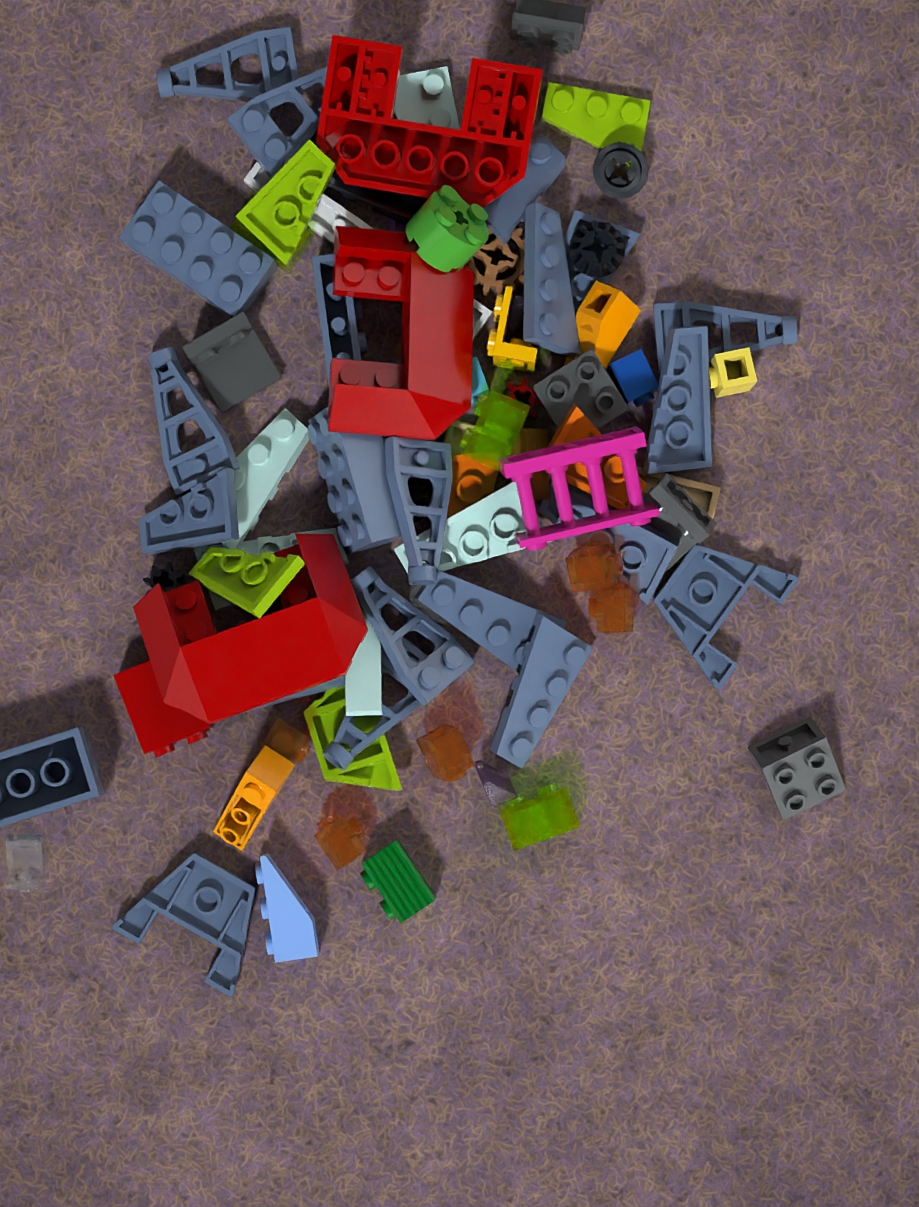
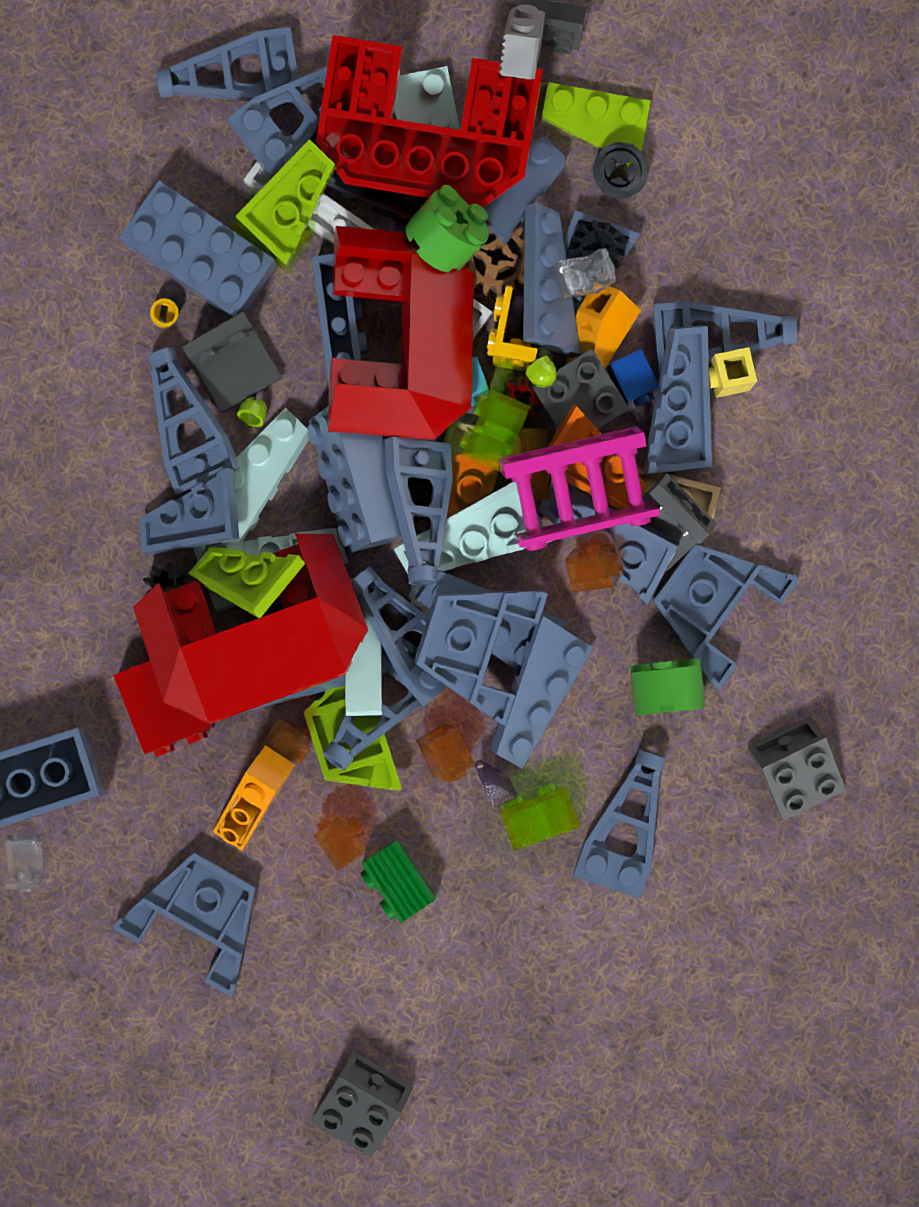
(171, 314): none -> yellow hinge
(255, 408): none -> lime hinge
(290, 921): light blue slope -> none
(362, 1104): none -> dark grey bracket
(462, 637): none -> sand blue wing
(522, 42): none -> light grey brick
(542, 372): none -> lime hinge
(585, 274): none -> clear bracket
(612, 610): clear orange brick -> none
(613, 869): none -> sand blue plate
(667, 686): none -> bright green brick

